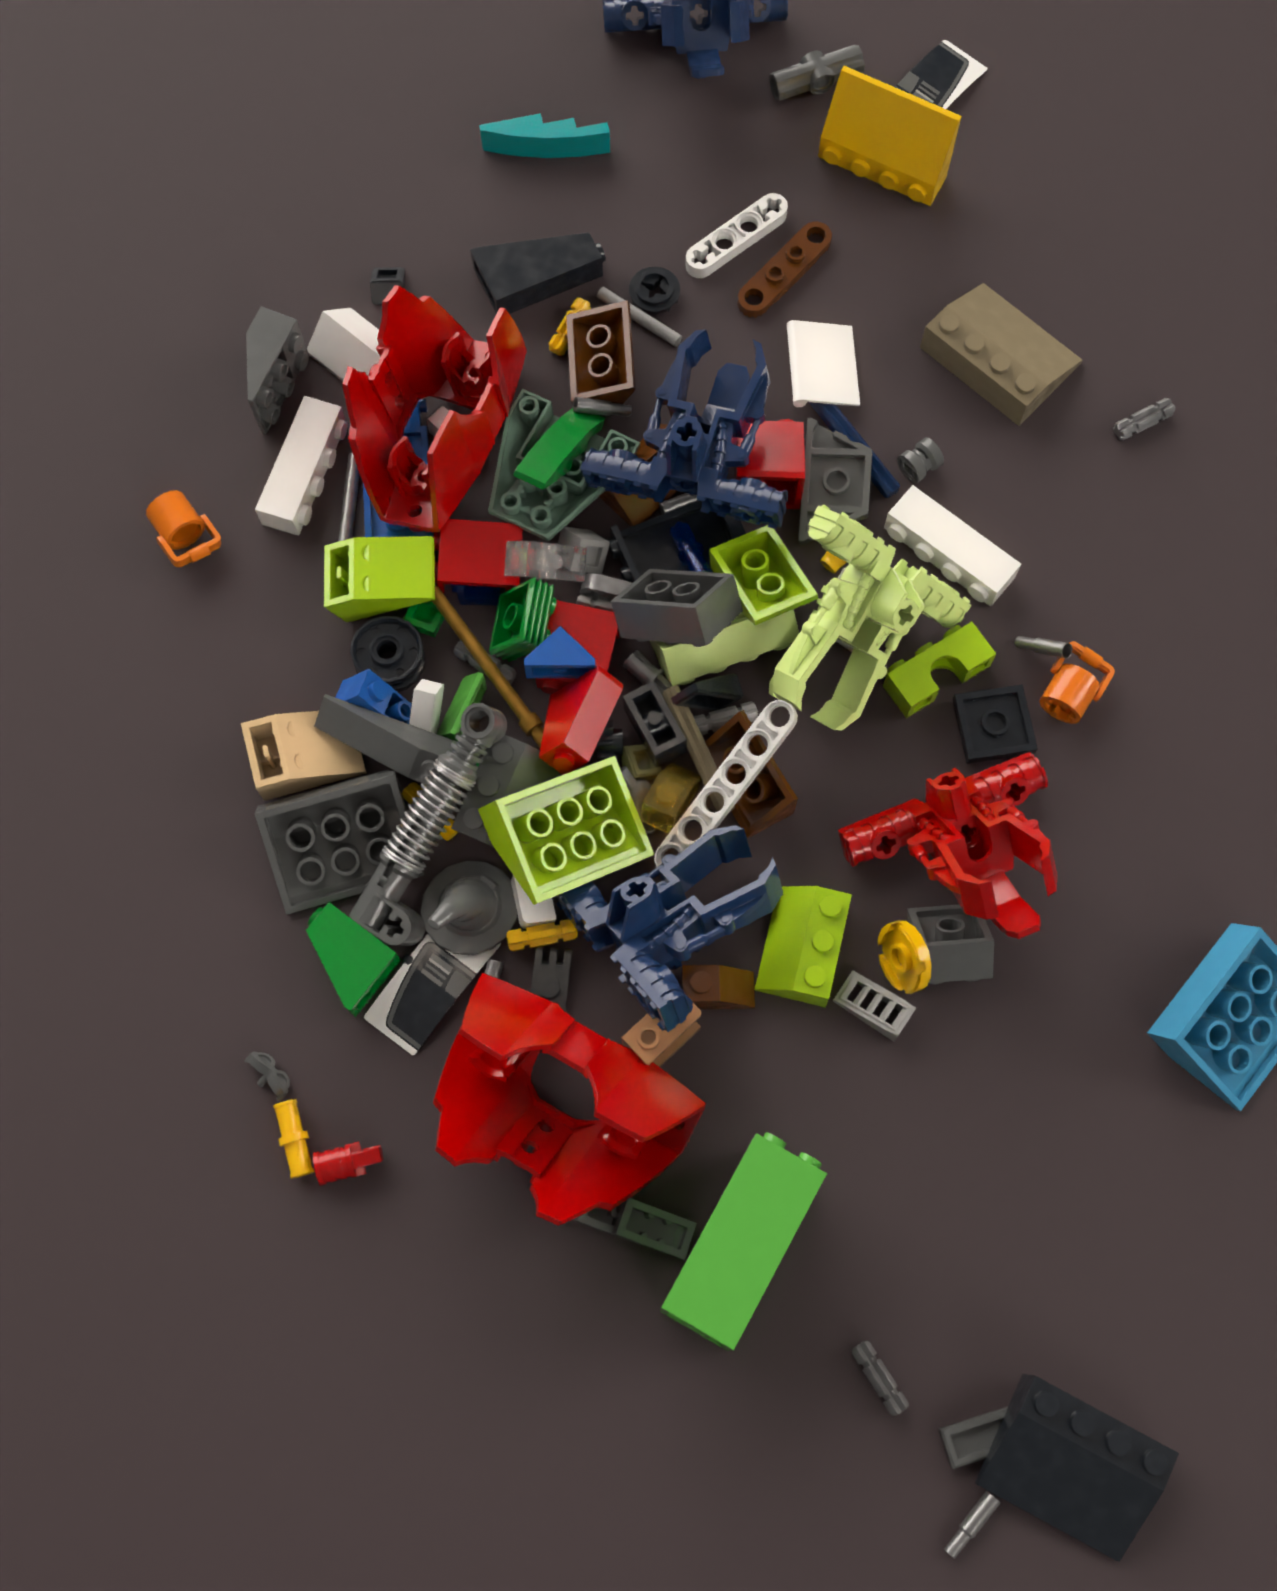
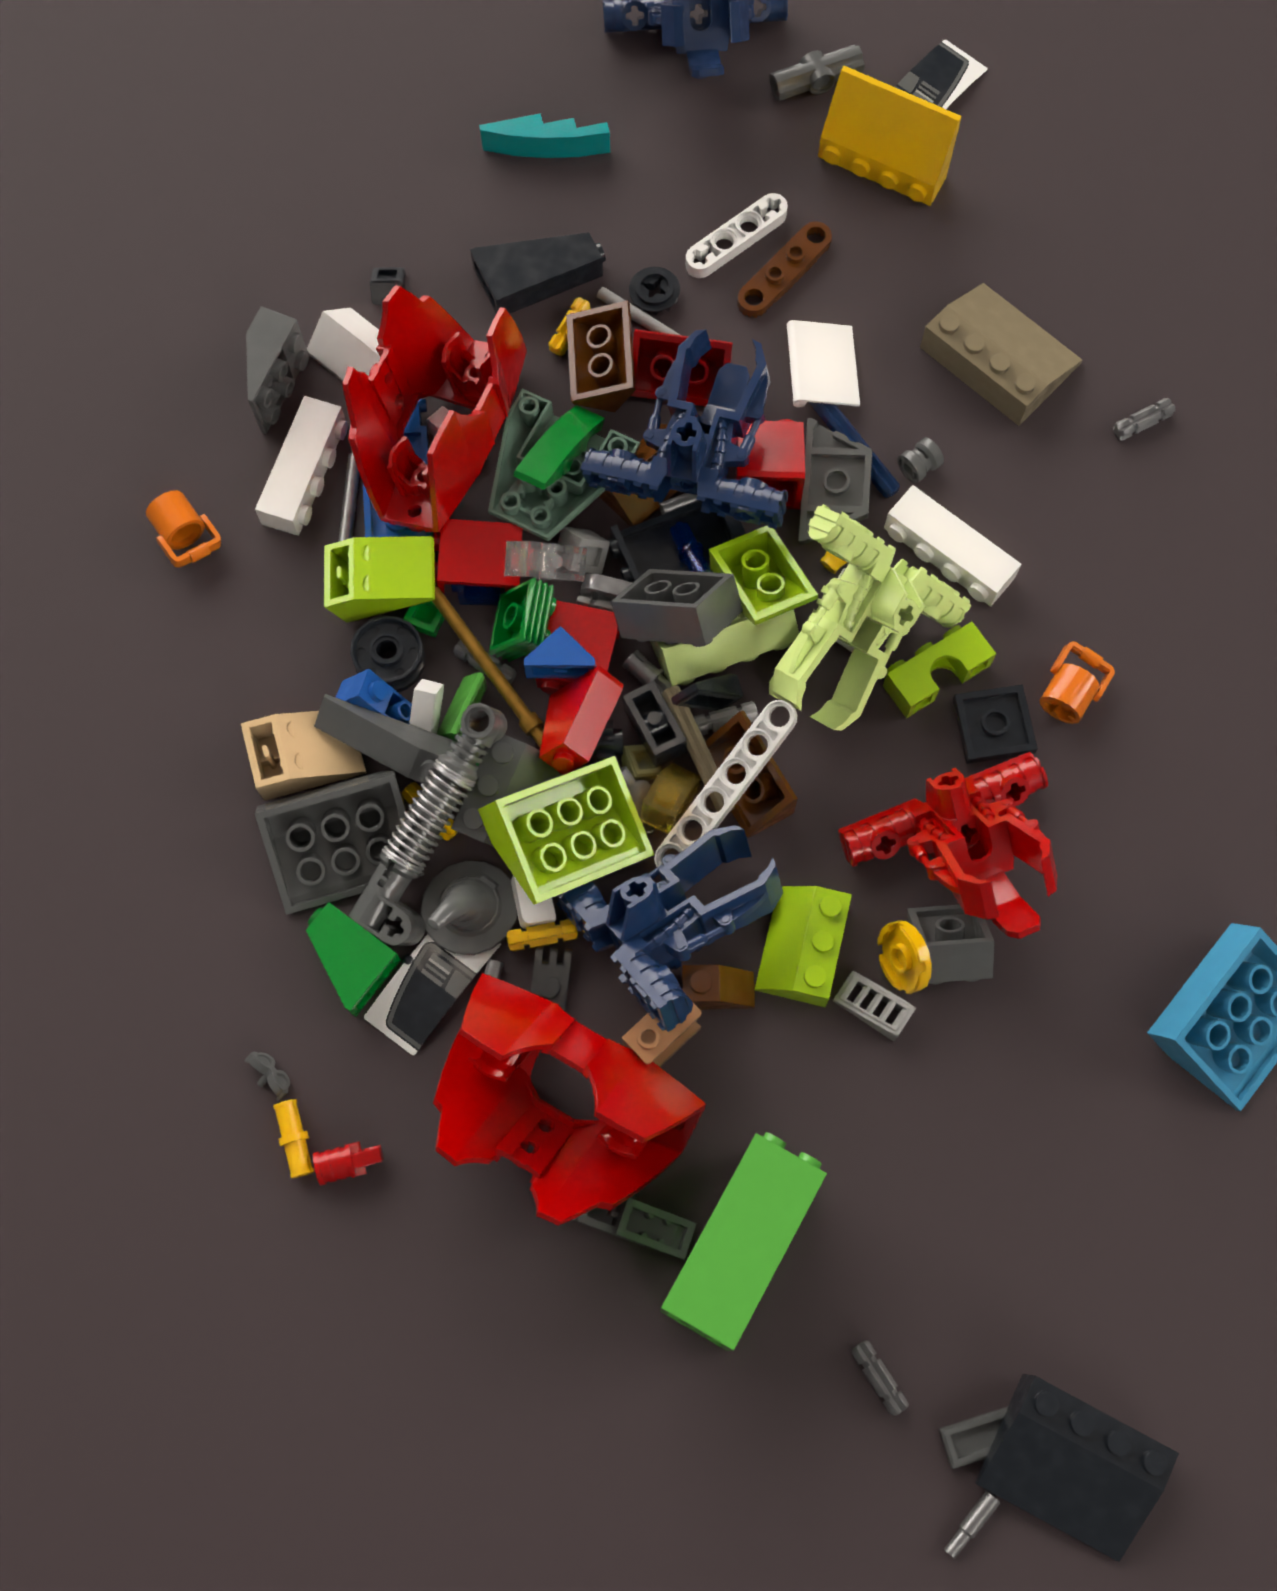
(600, 407): flat silver piece -> none
(656, 353): none -> red slope
(1045, 646): flat silver pin -> none

